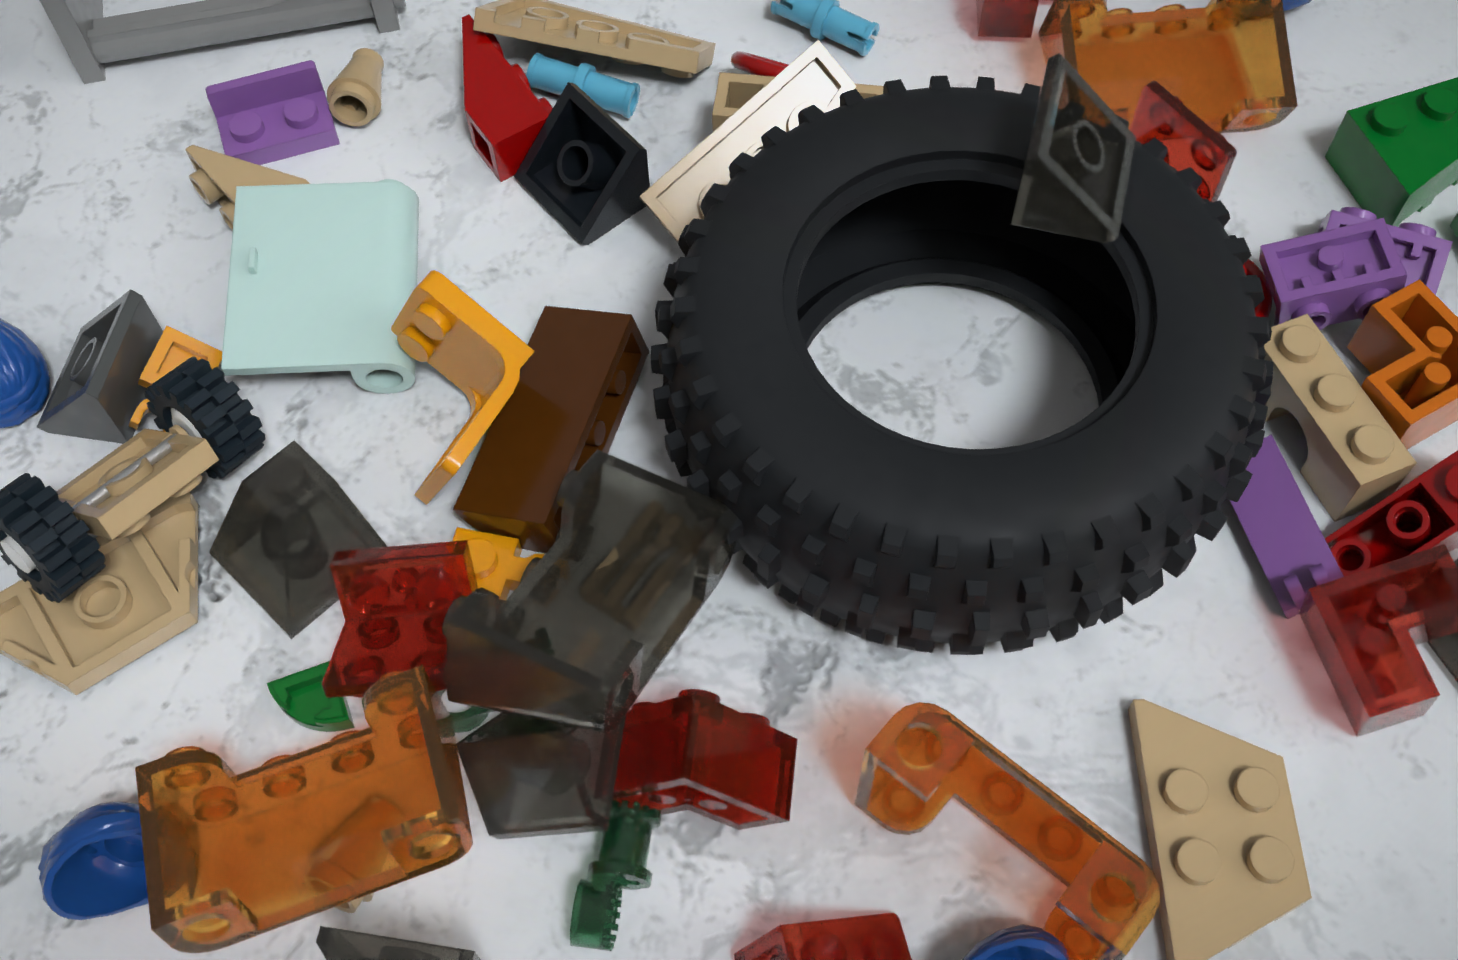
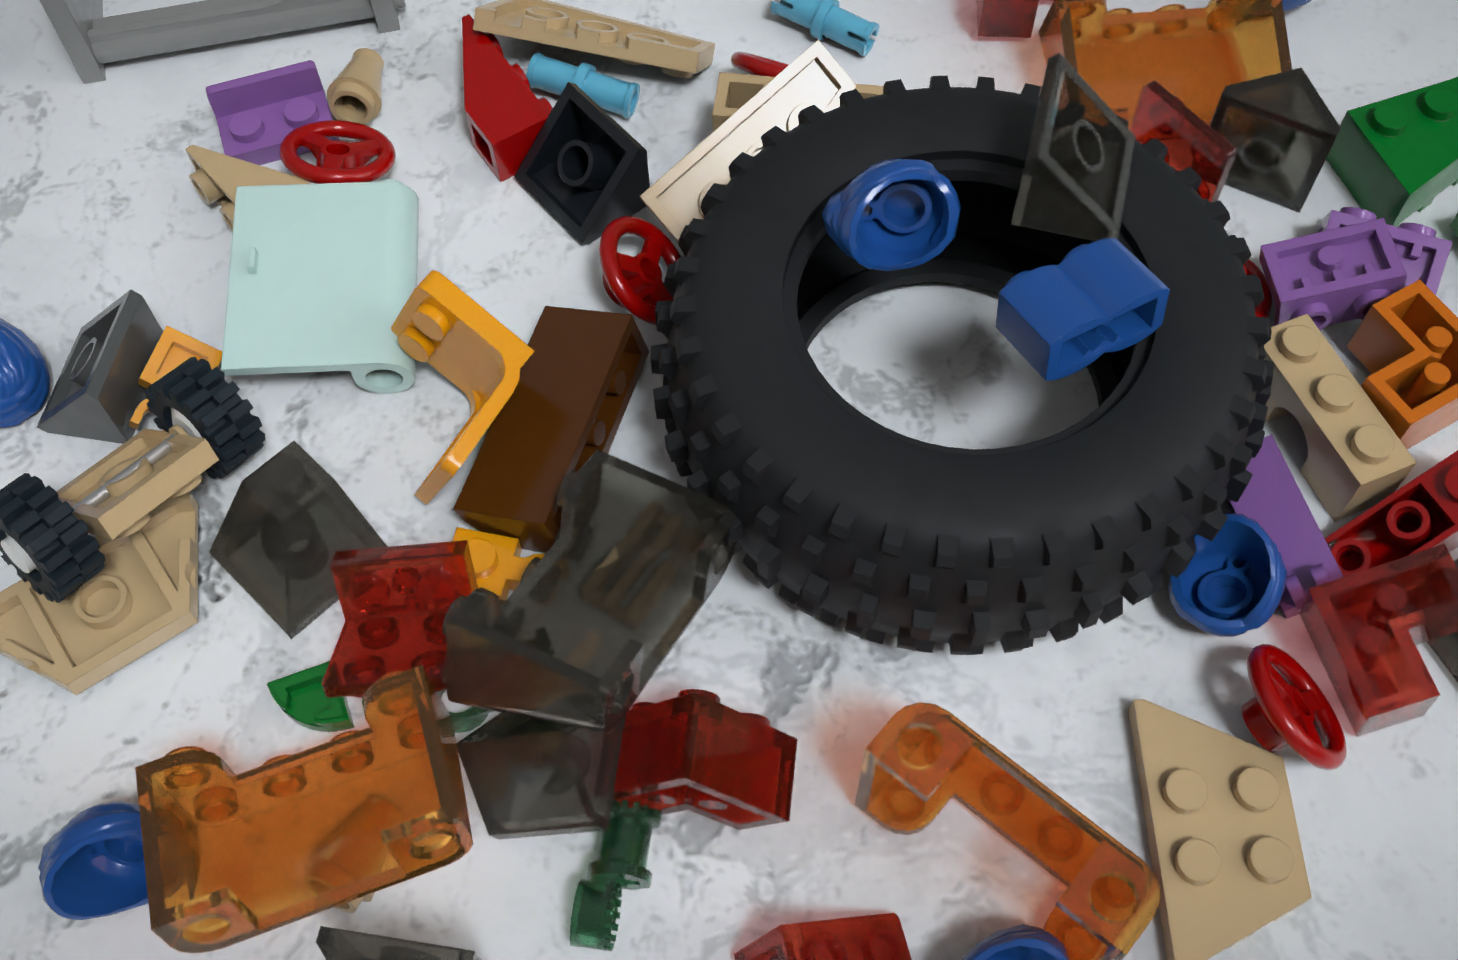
(337, 159): none -> red piece
(636, 280): none -> red piece
(894, 215): none -> blue hair
(1081, 308): none -> blue brick
(1230, 580): none -> blue hair
(1278, 135): none -> clear smoke slope
(1286, 712): none -> red piece

